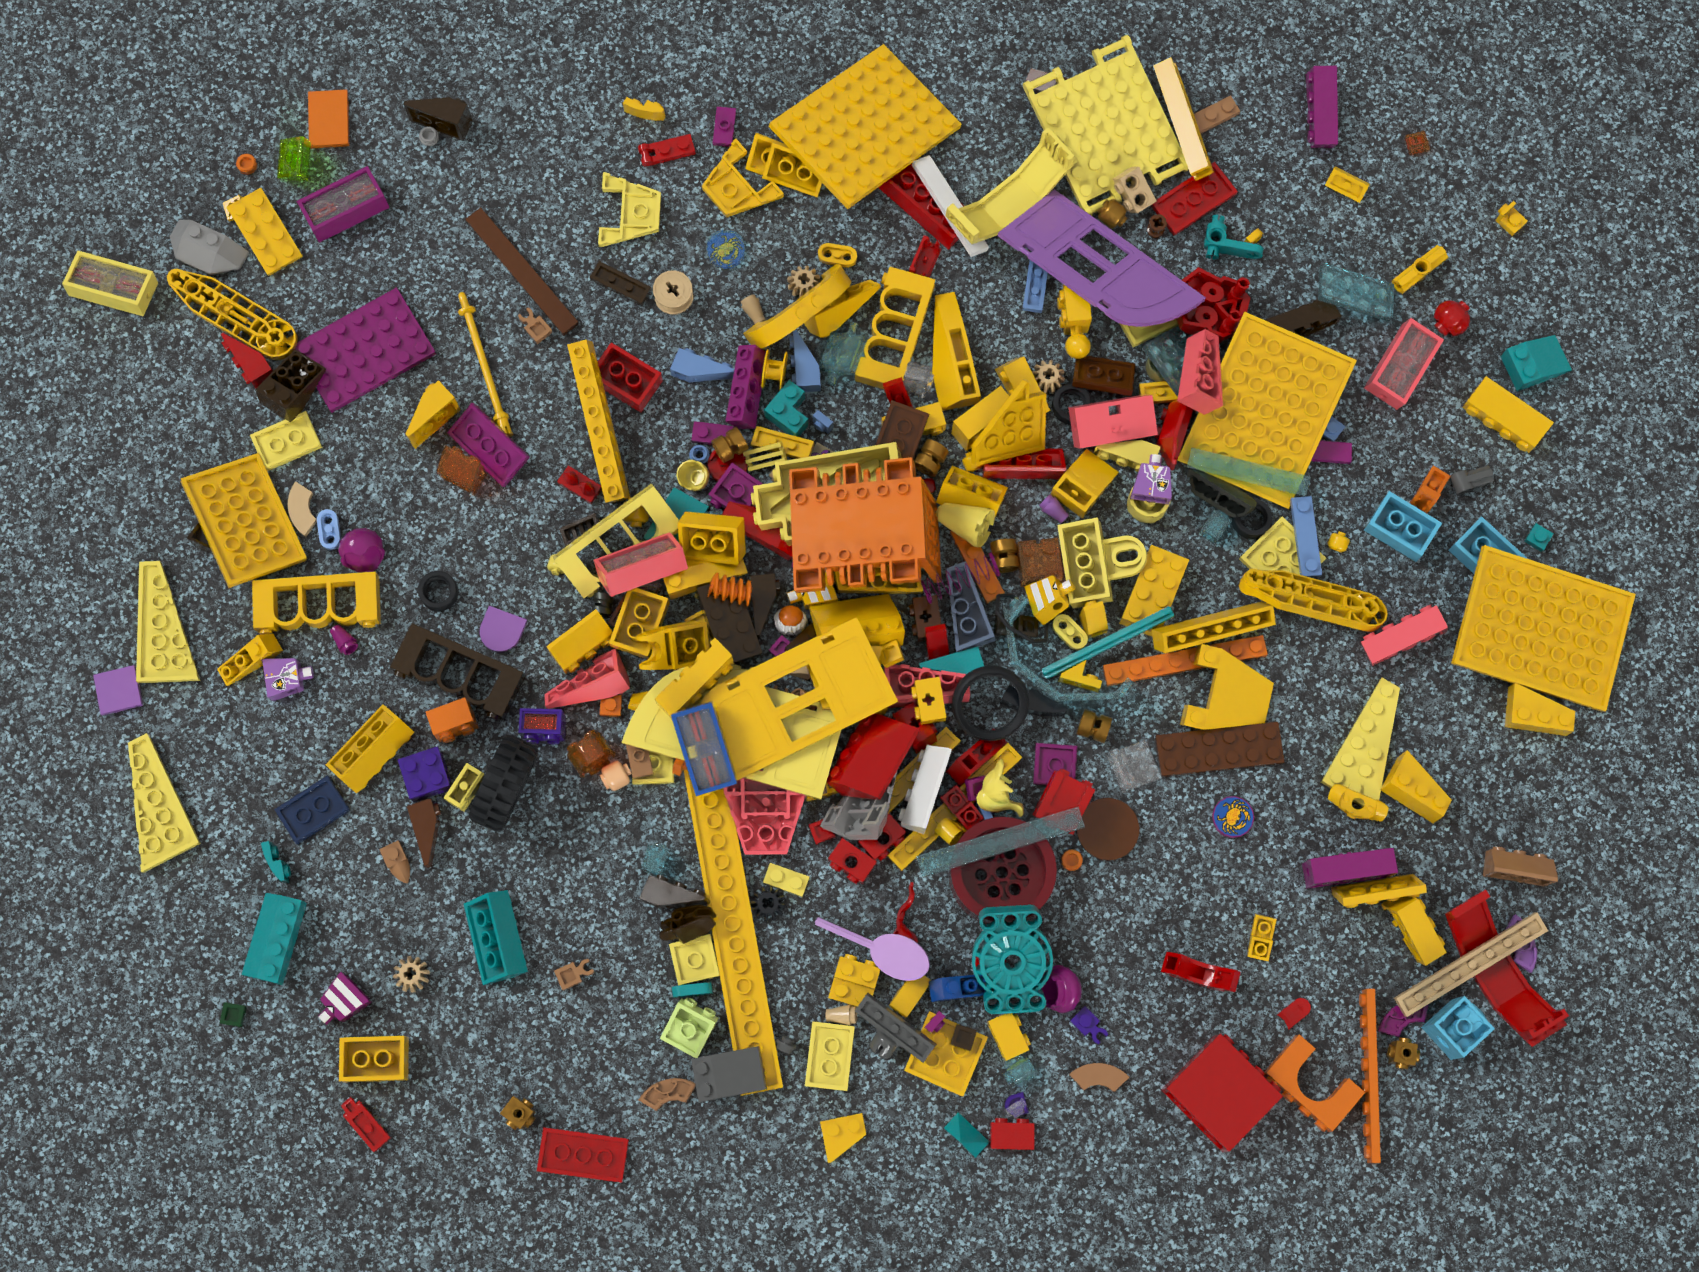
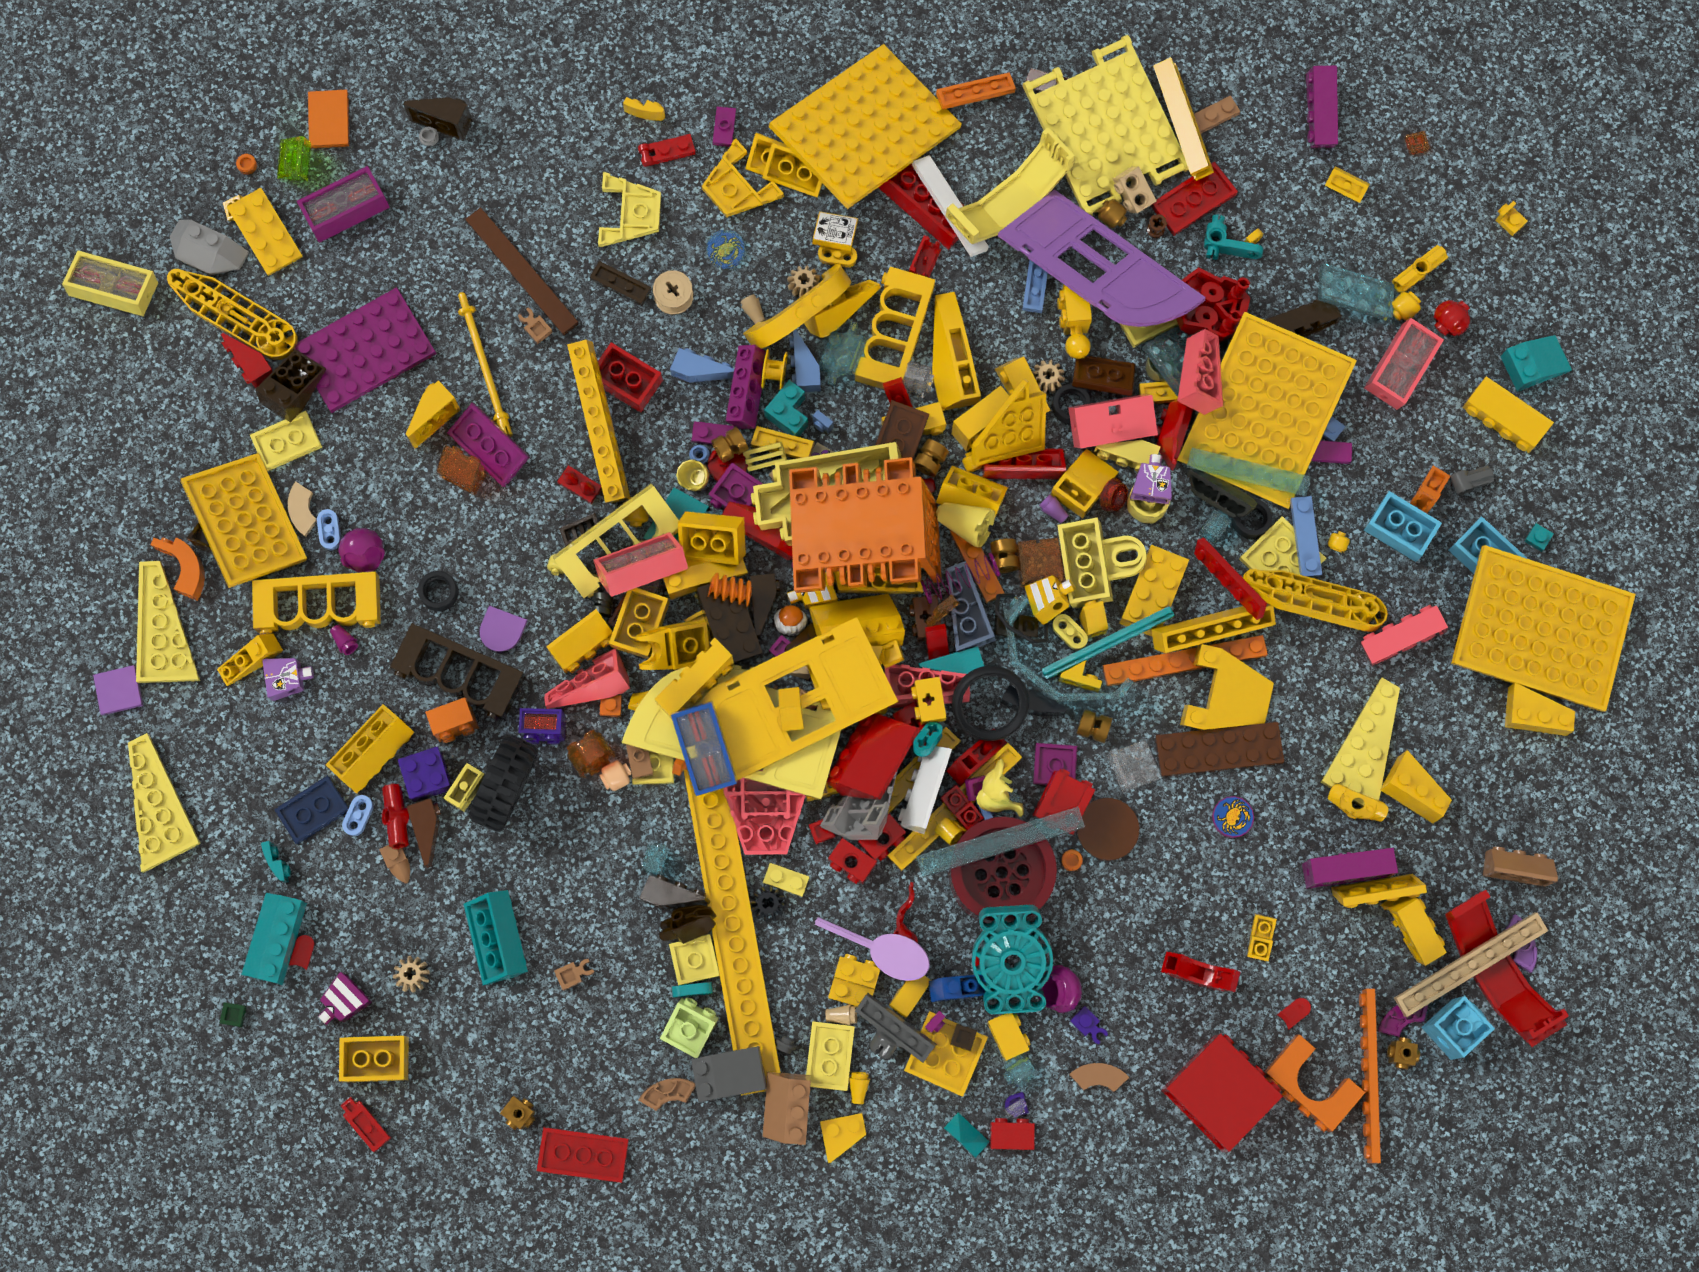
(192, 571): none -> orange arch
(302, 951): none -> red piece
(354, 814): none -> light blue plate
(395, 816): none -> red piece
(786, 1107): none -> medium nougat slope
(790, 709): none -> yellow slope
(835, 231): none -> tile
(858, 1084): none -> yellow cone
(931, 741): none -> teal beam
(942, 610): none -> clear orange tile
(975, 91): none -> orange plate
(1113, 495): none -> clear red hat
(1230, 578): none -> red plate
(1406, 306): none -> yellow head

